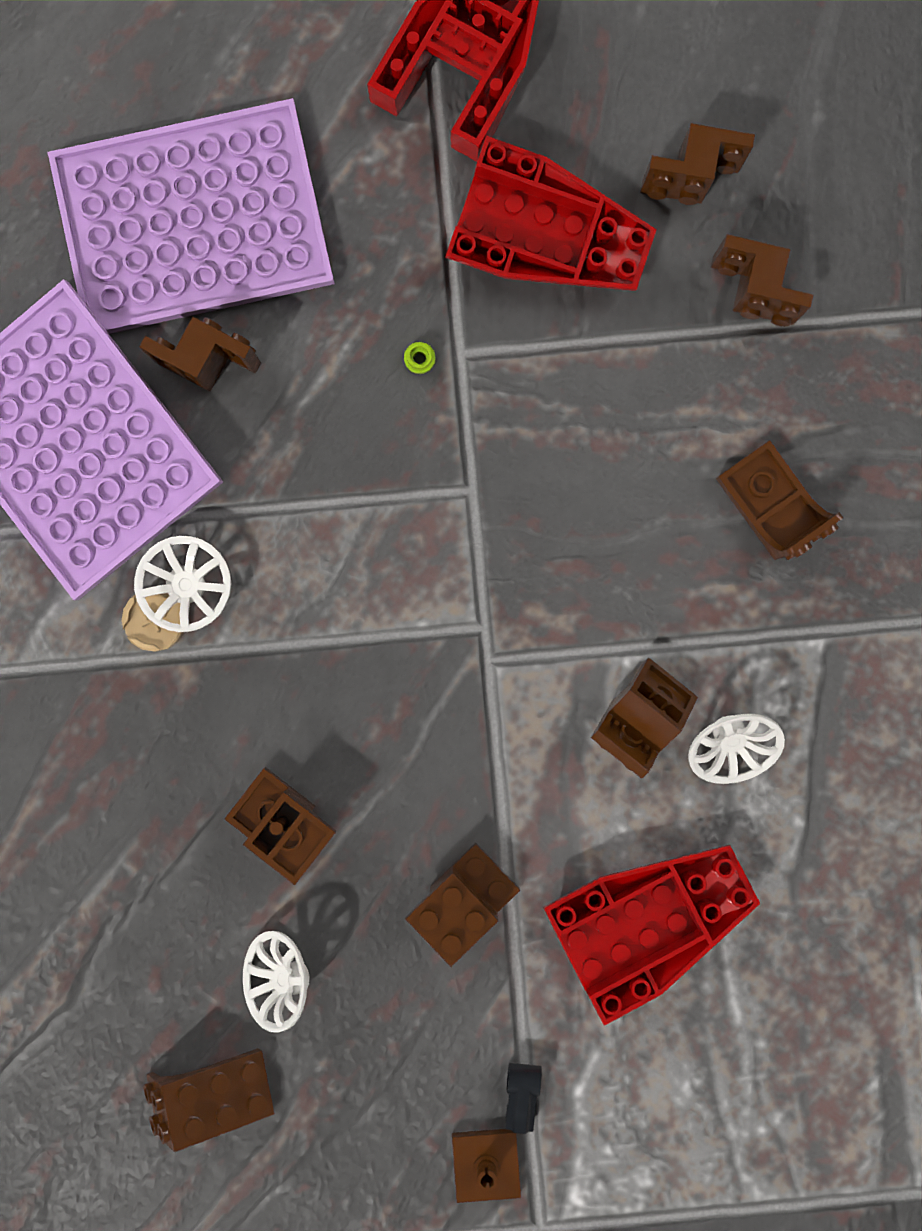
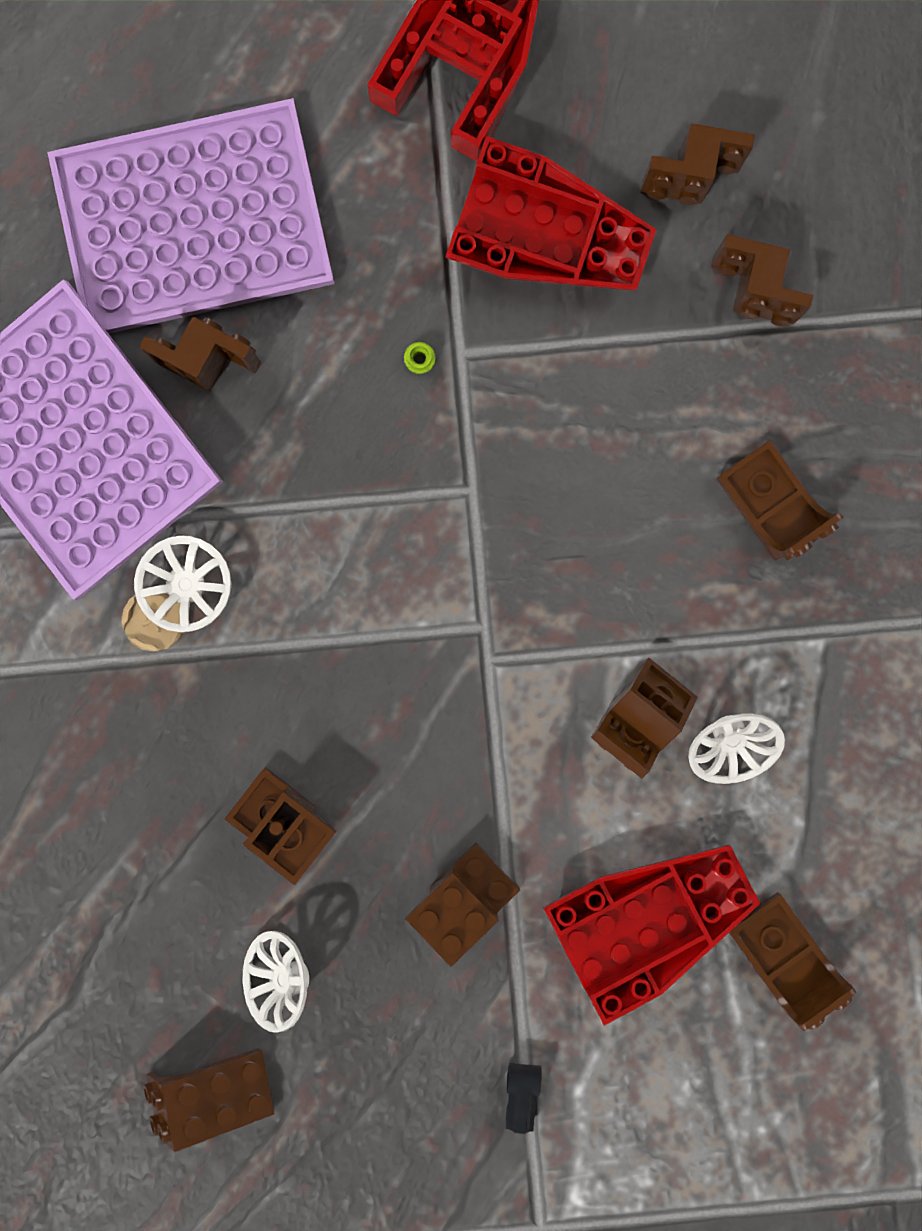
(486, 1165): reddish brown tile -> none
(791, 963): none -> reddish brown bracket

